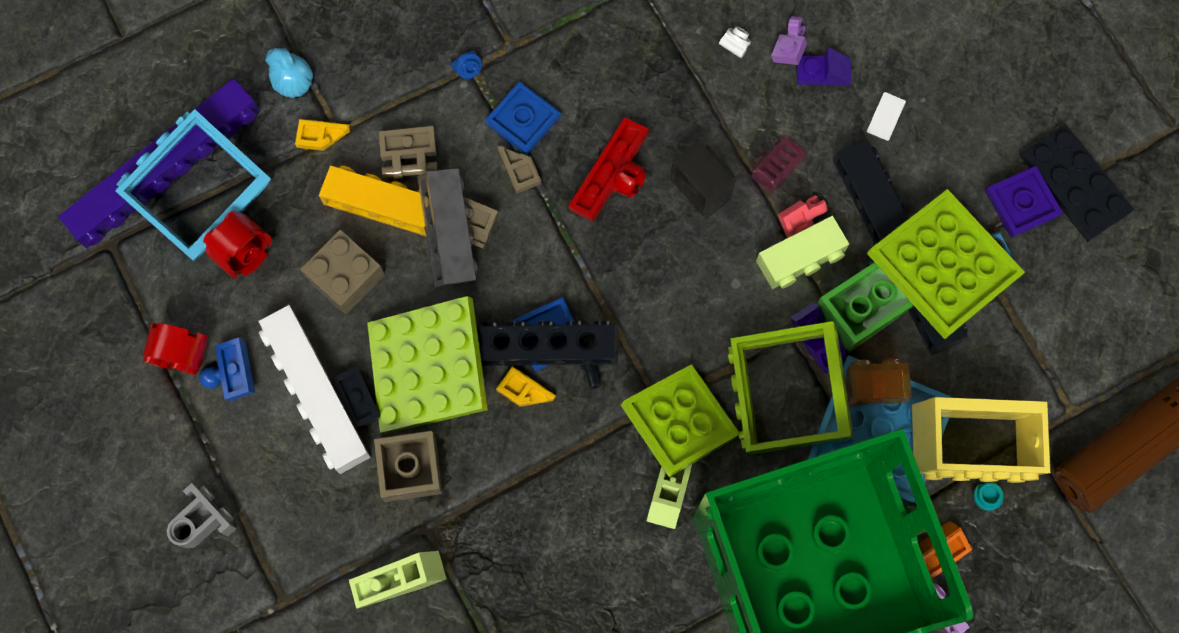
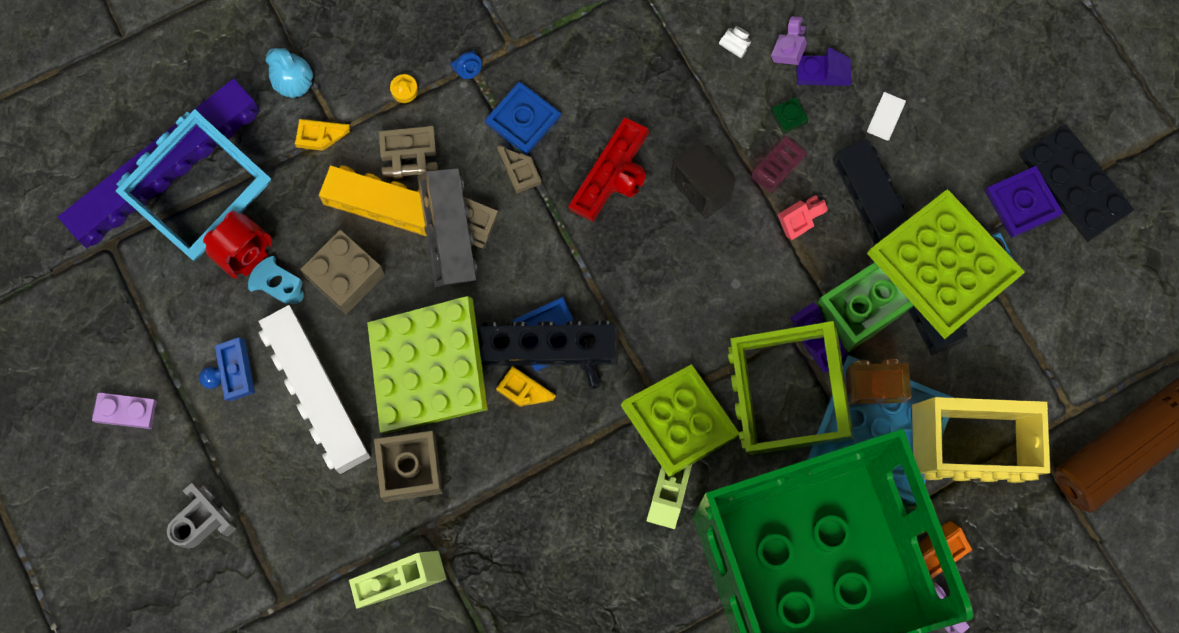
(124, 410): none -> lavender plate
(176, 347): red brick -> none
(287, 291): none -> medium azure piece
(356, 398): black plate -> none
(404, 88): none -> yellow tile
(789, 115): none -> dark green plate
(803, 253): yellowish green brick -> none
(988, 496): teal plate -> none

